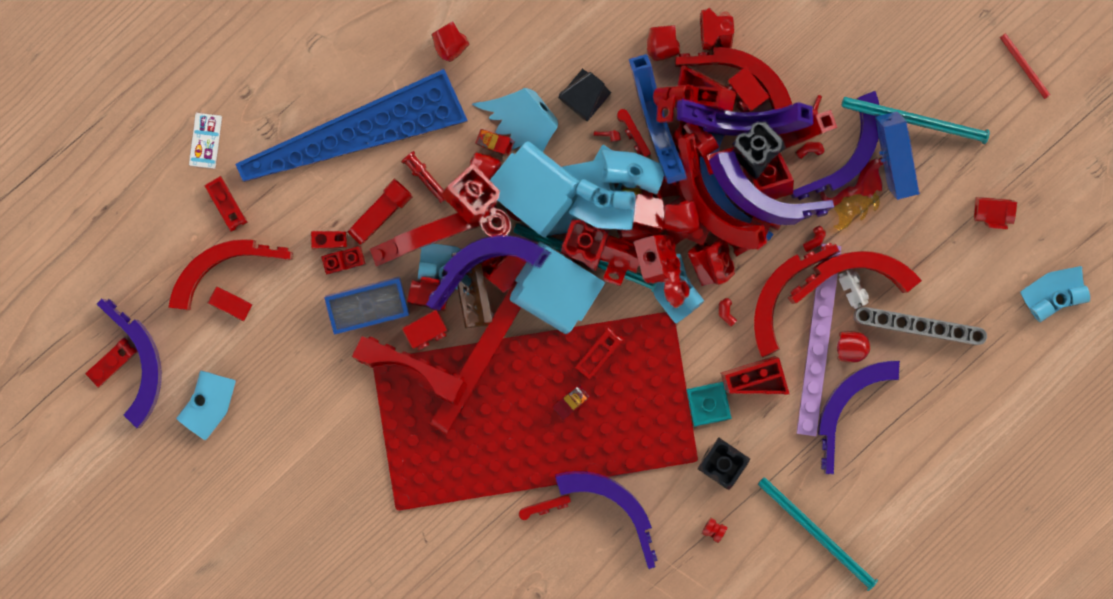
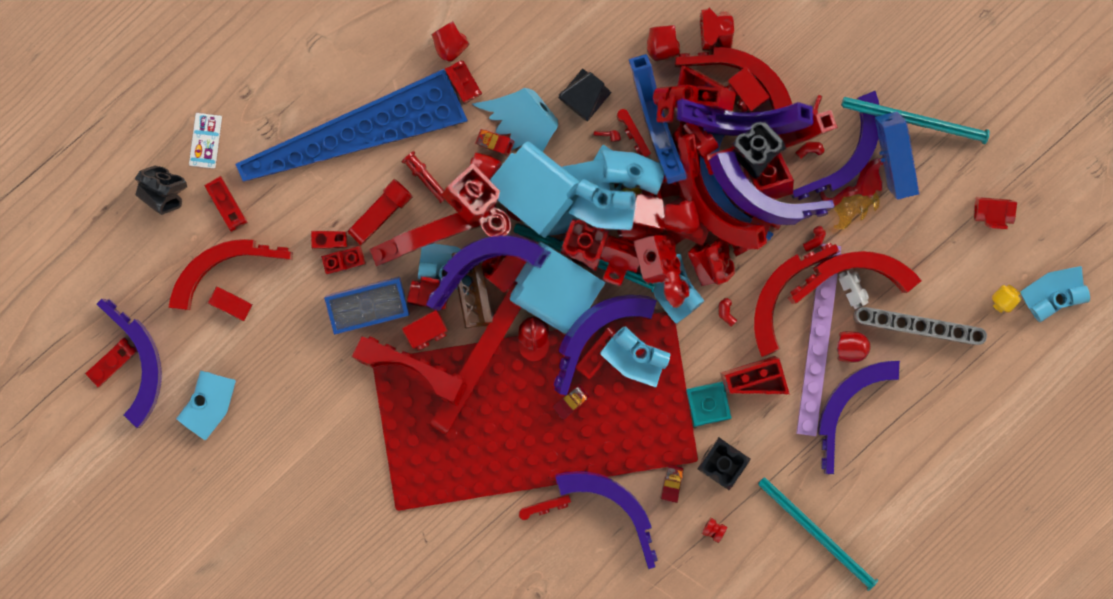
(160, 189): none -> black piece
(463, 81): none -> red hinge
(533, 339): none -> red piece
(589, 323): none -> dark purple arch
(622, 355): none -> medium azure panel
(672, 484): none -> dark red leg
(1006, 298): none -> yellow head
(1025, 66): red bar -> none

